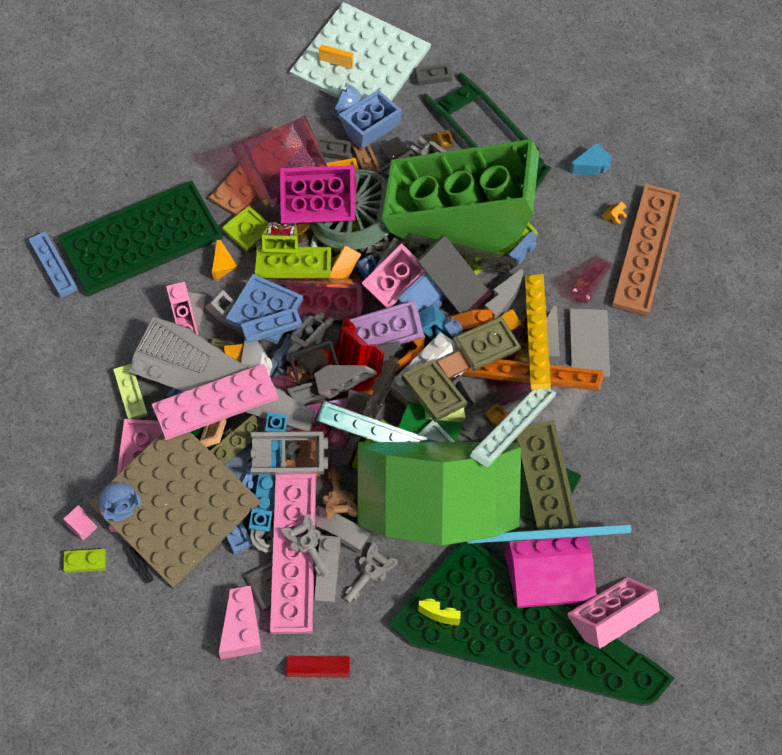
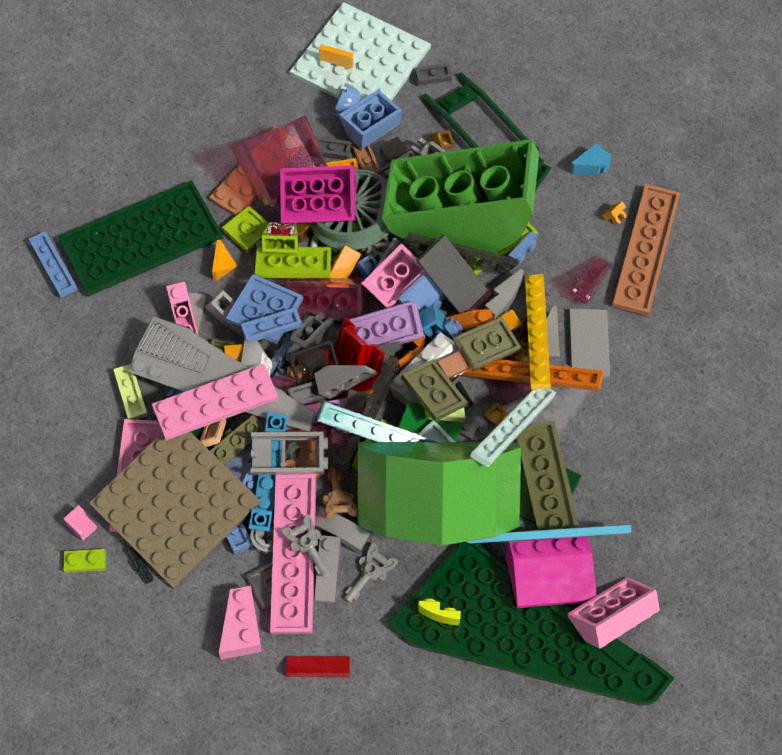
(118, 501): medium blue cylinder -> none

